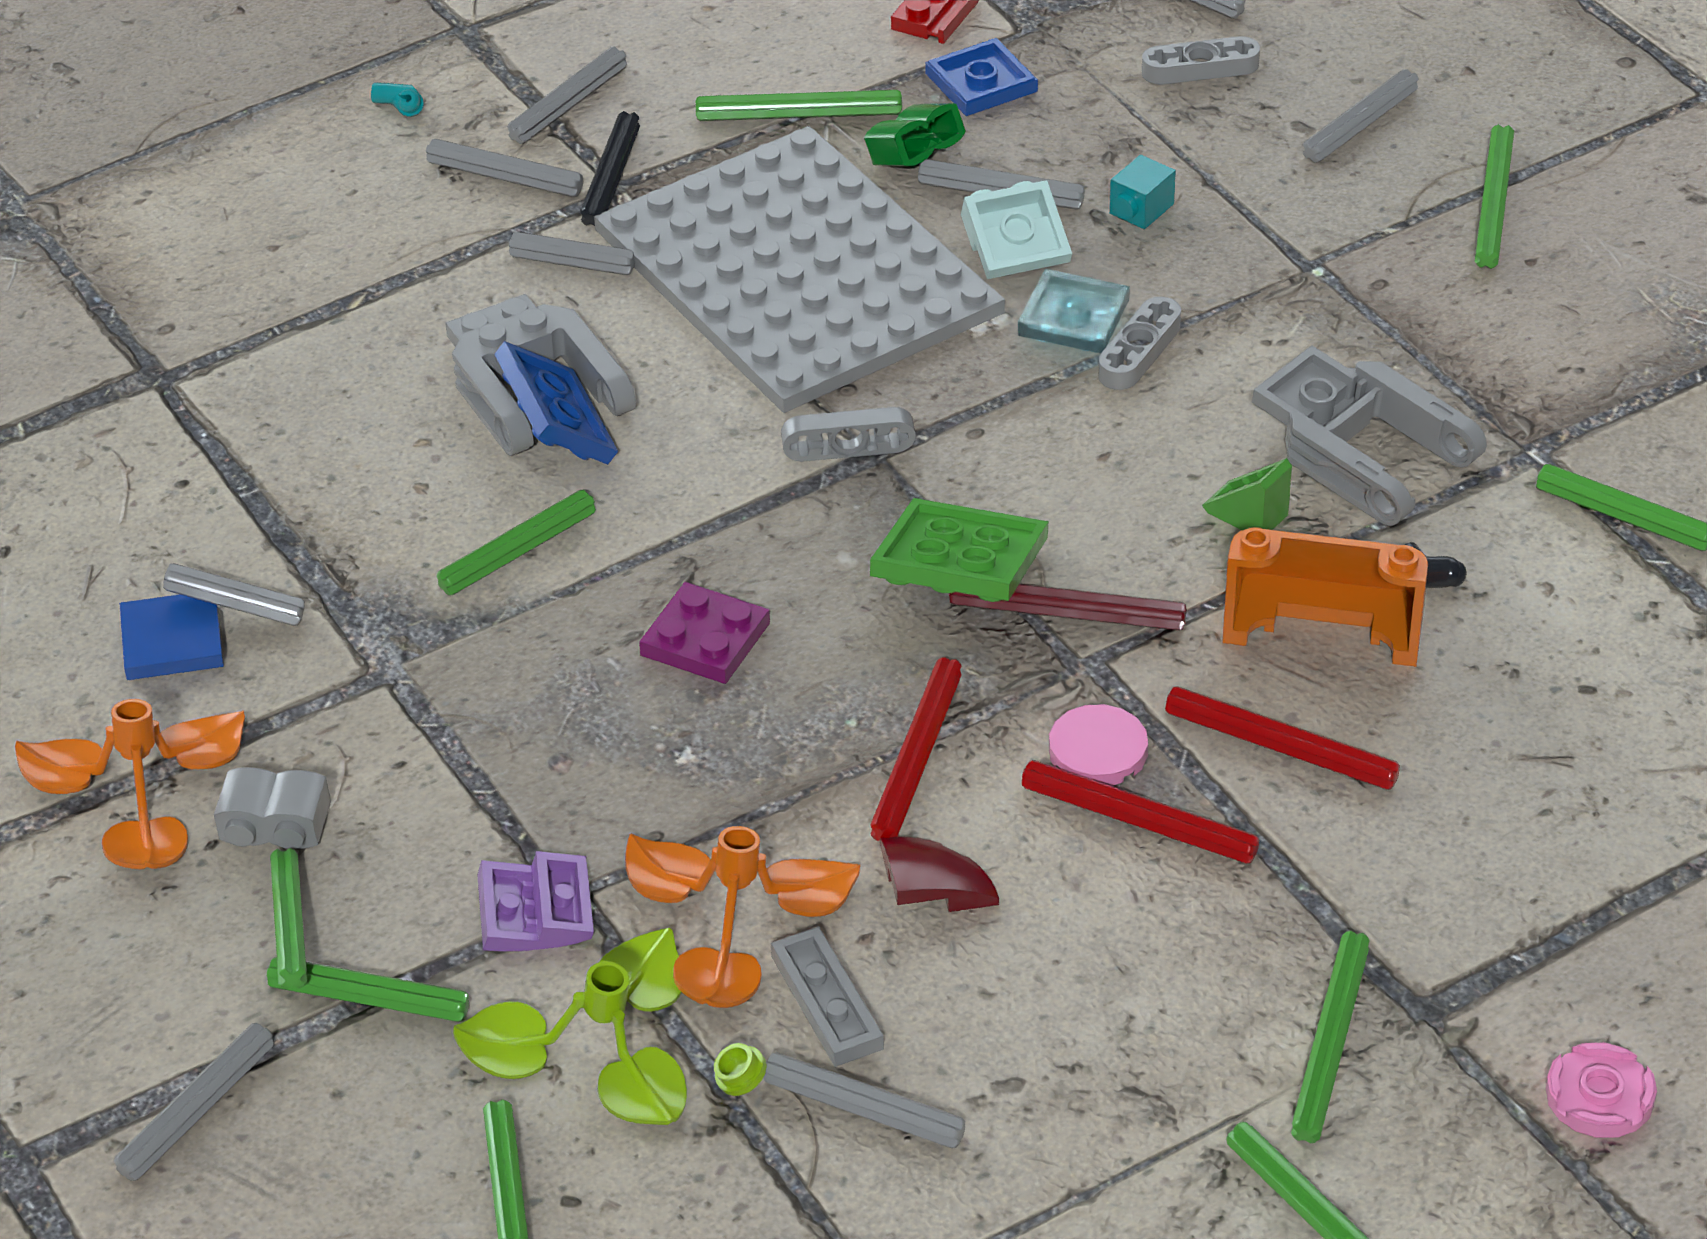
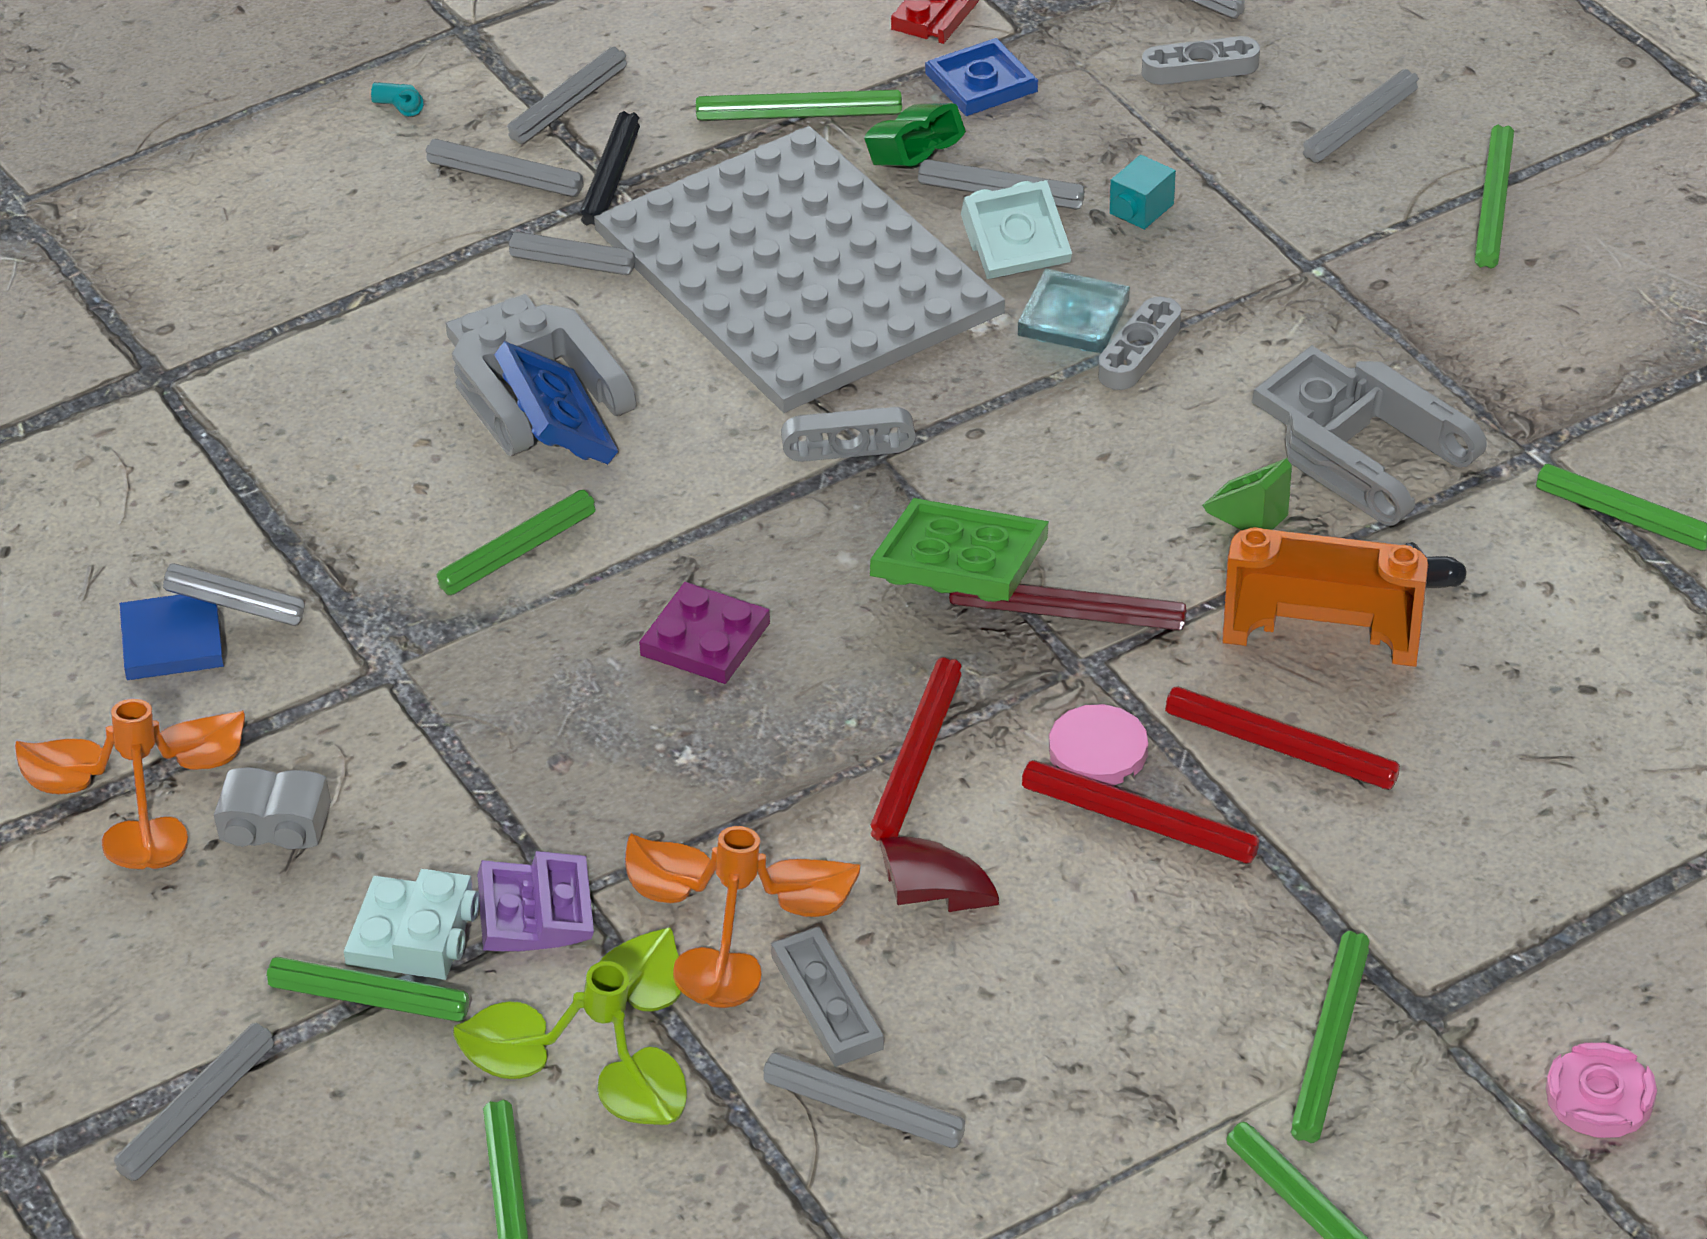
(288, 919): bright green axle -> none
(413, 924): none -> light aqua plate
(739, 1069): lime plate -> none

